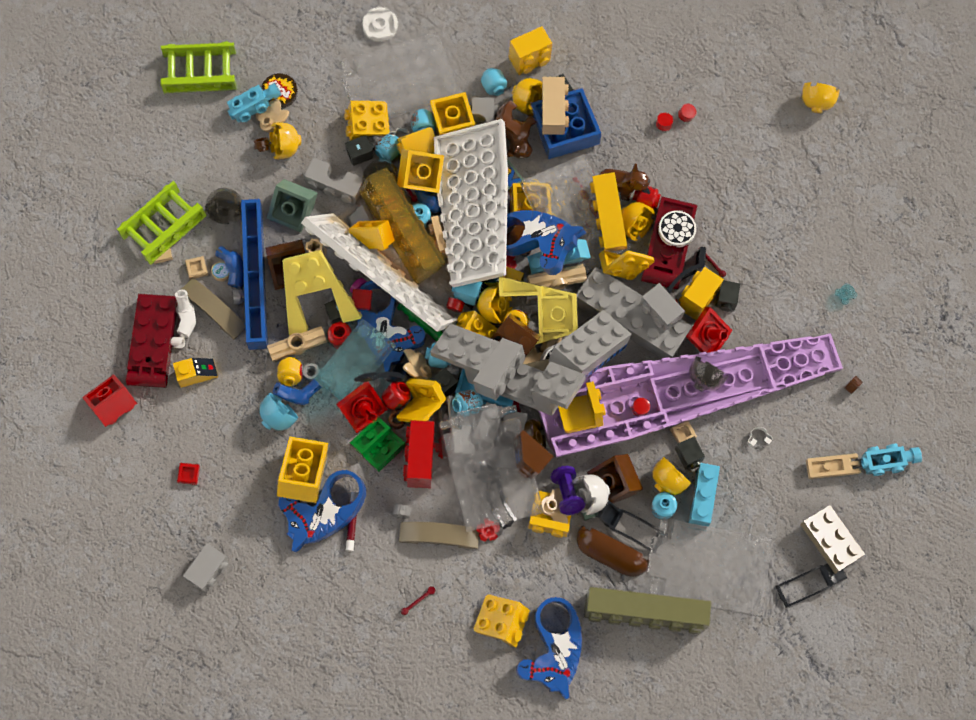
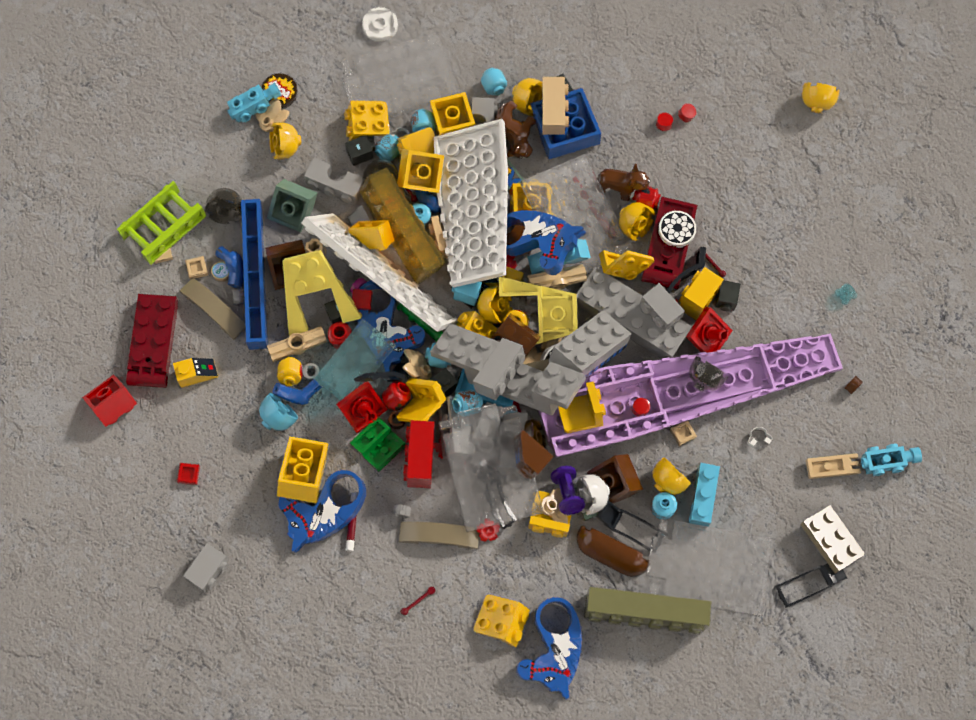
(187, 317): white arm -> none
(201, 83): lime fence -> none
(262, 144): reddish brown plate -> none
(455, 305): red piece -> none
(530, 50): yellow brick -> none
(609, 212): yellow brick -> none
(689, 453): pearl dark grey brick -> none

